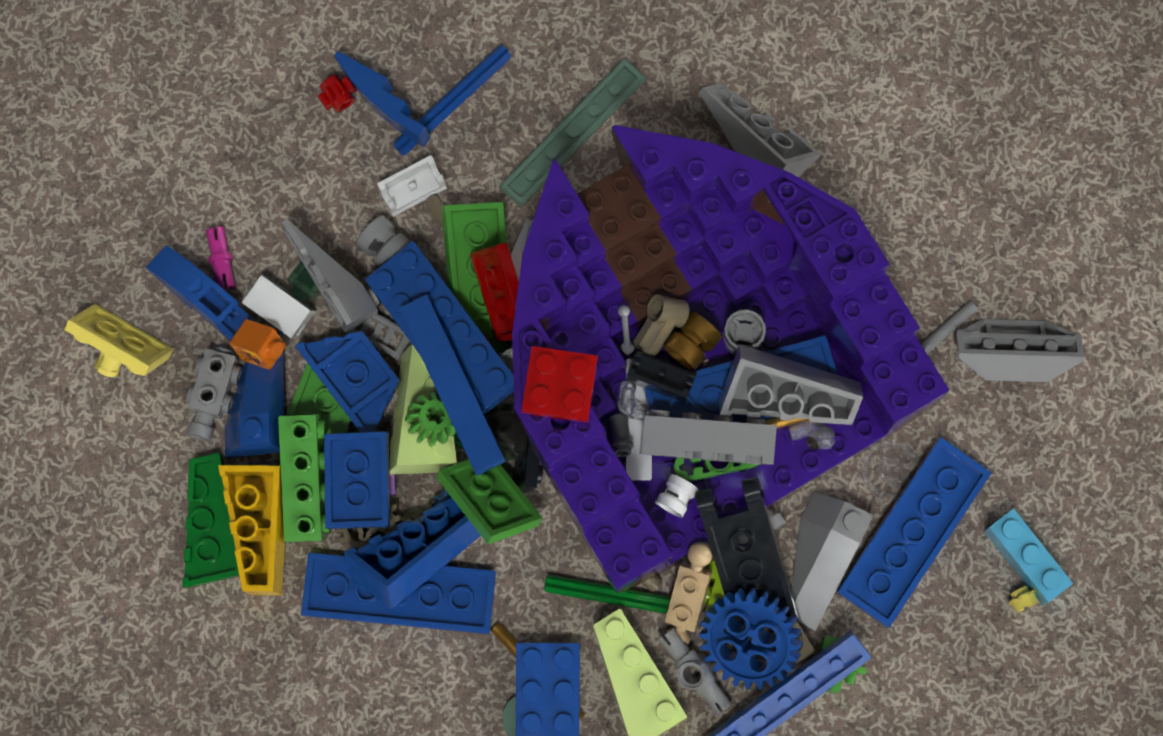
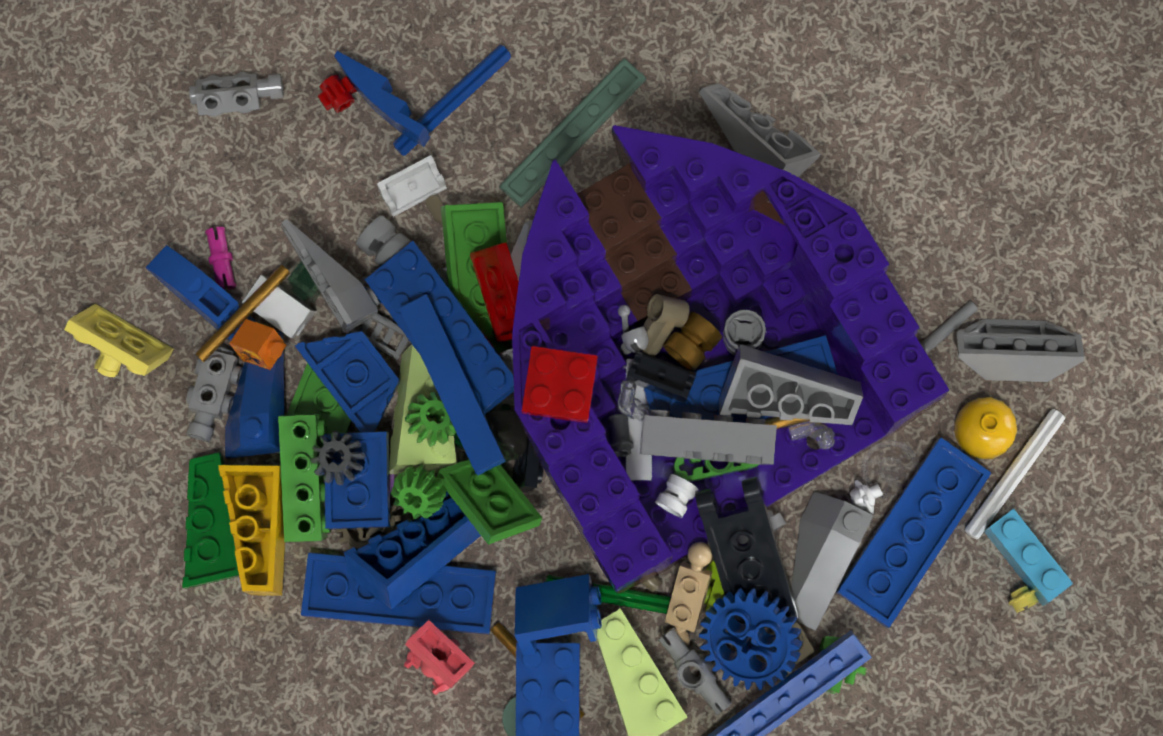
(232, 96): none -> light grey brick
(242, 313): none -> pearl gold bar
(332, 469): none -> dark grey gear
(418, 491): none -> bright green gear
(437, 657): none -> coral piece
(556, 610): none -> blue panel
(636, 339): none -> light grey hinge
(864, 497): none -> white plant
(985, 428): none -> yellow cylinder
(1014, 474): none -> white axle

